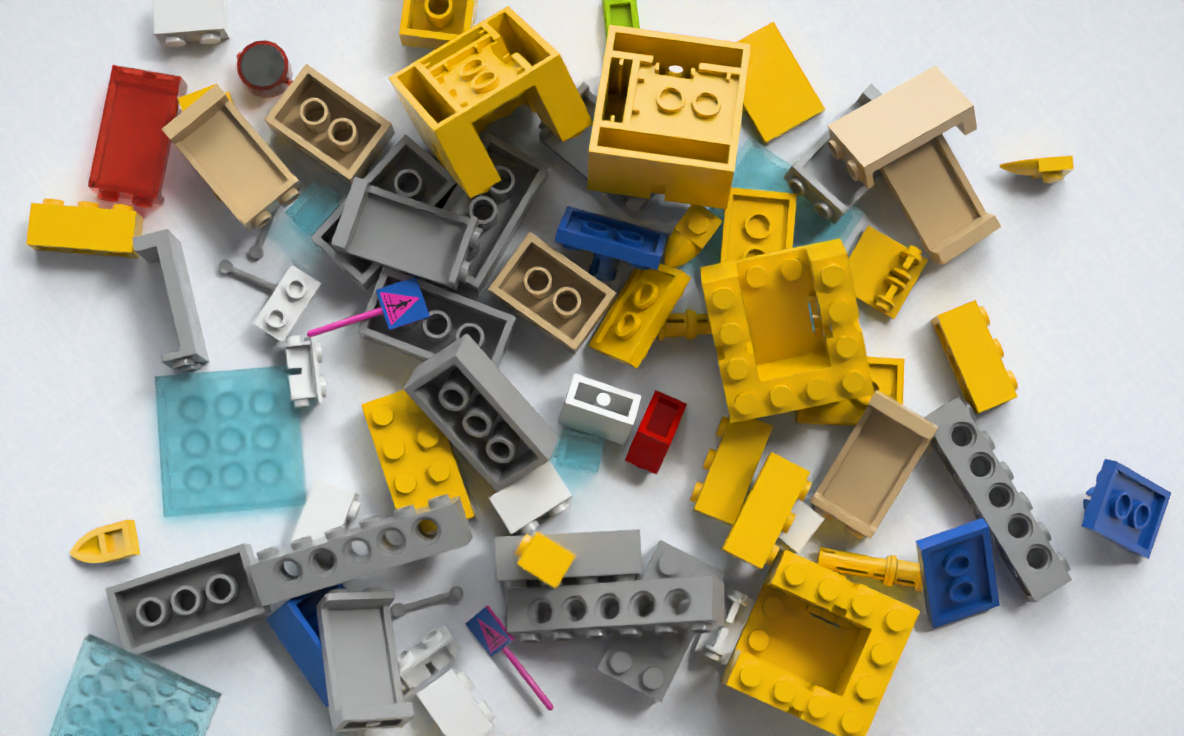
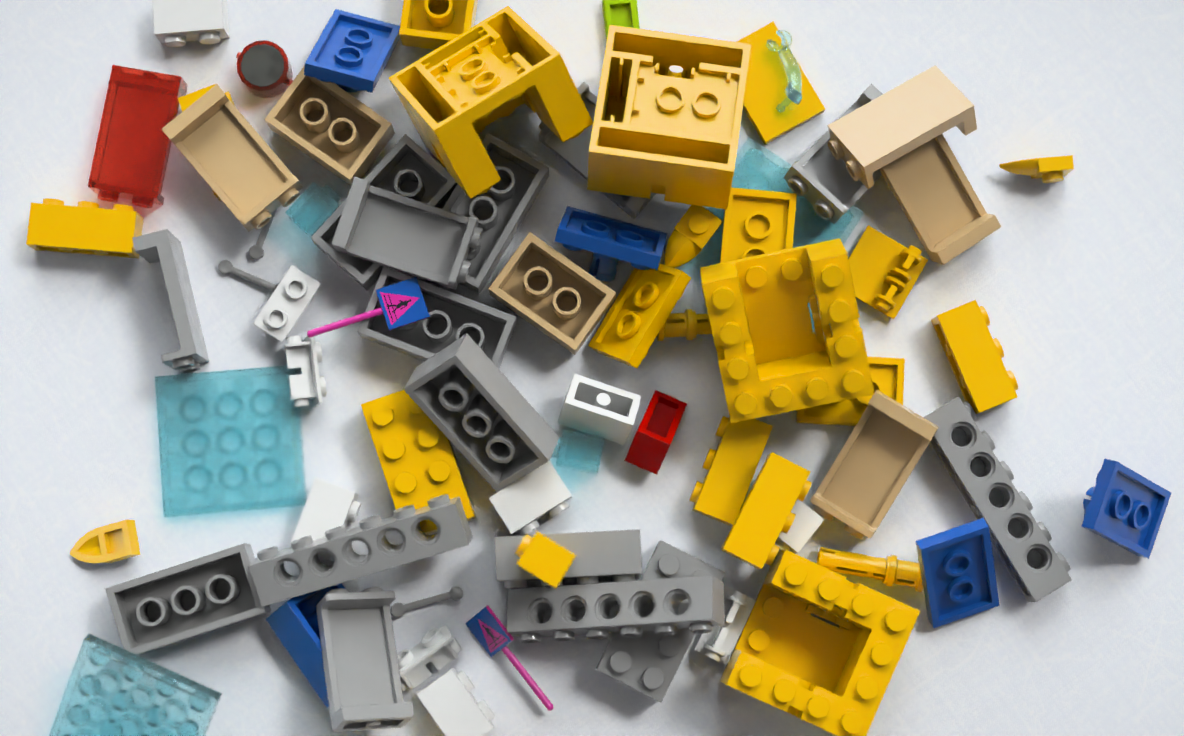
(352, 51): none -> blue plate
(794, 79): none -> clear light blue piece

